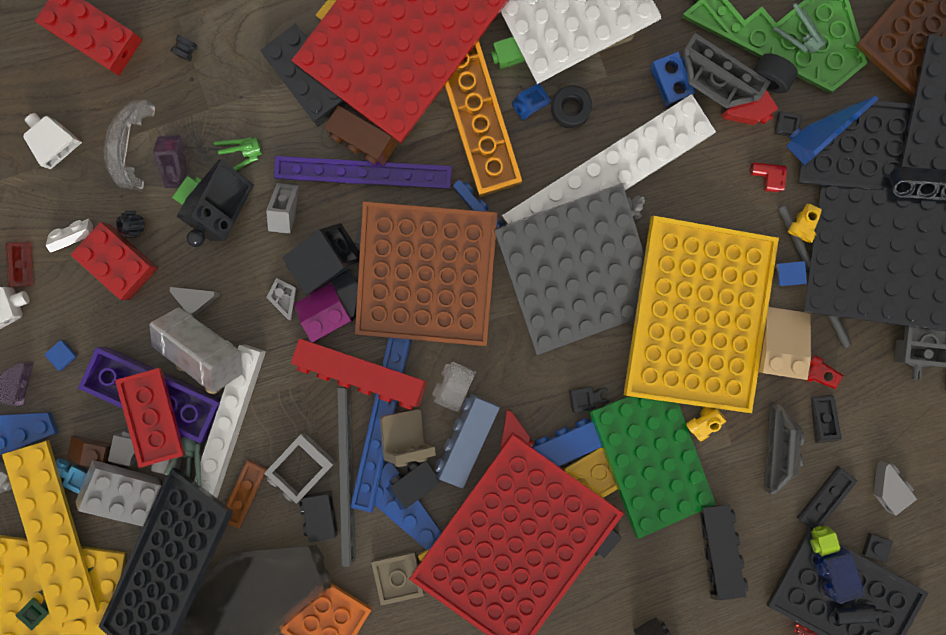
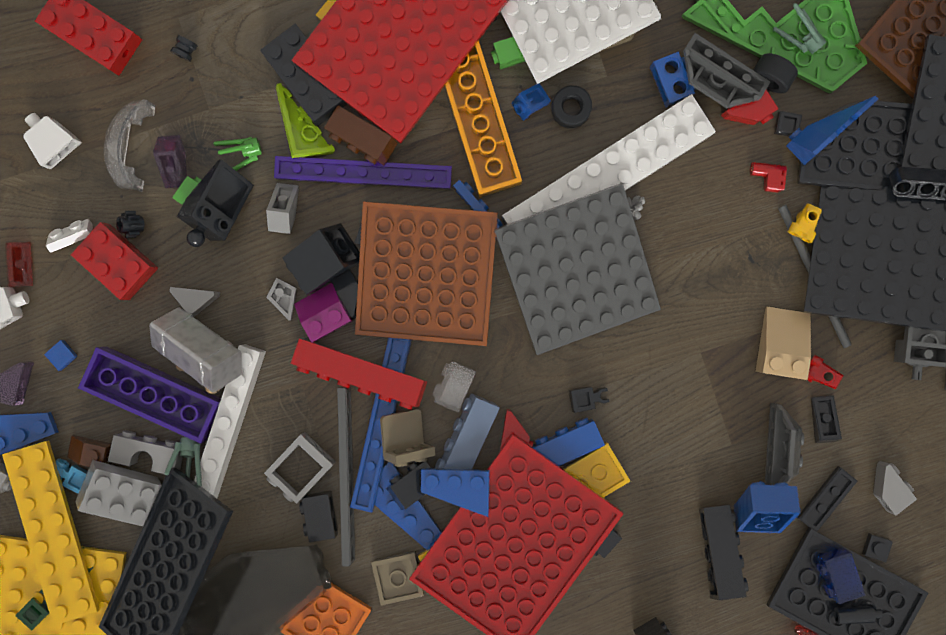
(150, 417): red plate -> none
(245, 492): dark orange tile -> none
(301, 133): none -> lime wing
(459, 487): none -> blue wing
(652, 462): green plate -> none
(701, 315): yellow plate -> none
(710, 421): yellow plate -> none
(766, 508): none -> blue brick
(791, 273): blue panel -> none
(824, 540): lime plate -> none

